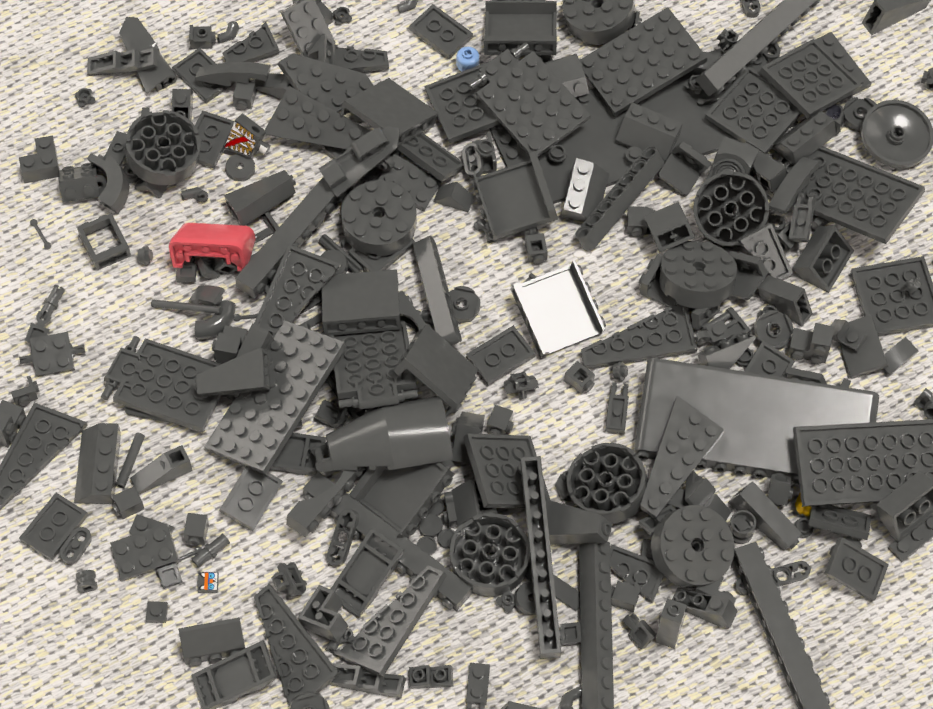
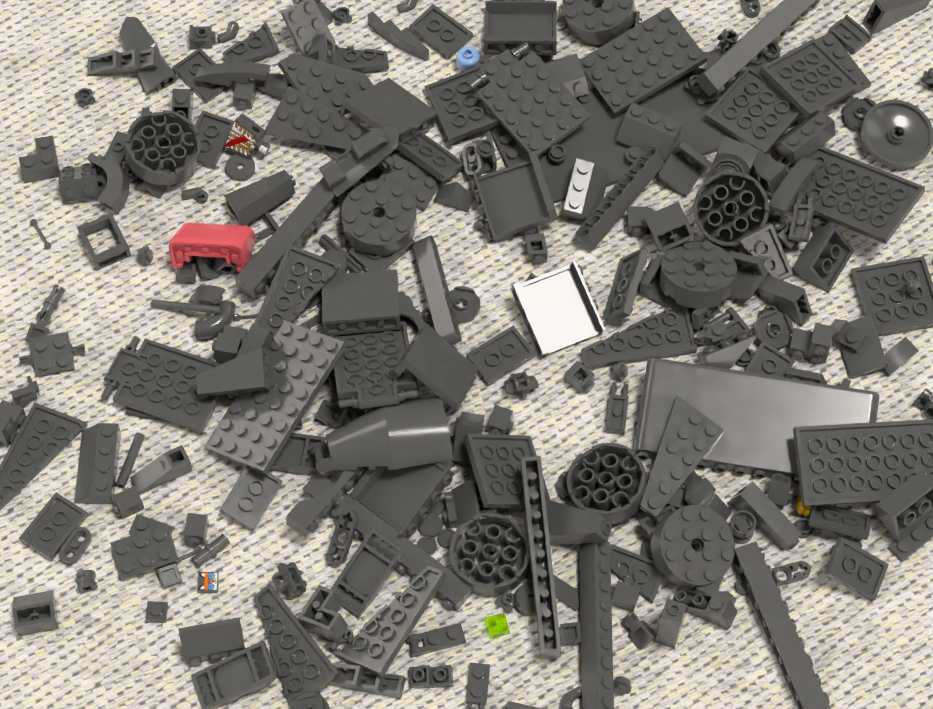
(35, 613): none -> dark grey slope
(401, 39): none -> dark grey slope
(436, 639): none -> dark grey plate
(497, 625): none -> clear neon green plate
(622, 685): none -> dark grey plate
(625, 286): none -> dark grey plate
(837, 114): rock -> none
(850, 34): none -> dark grey plate

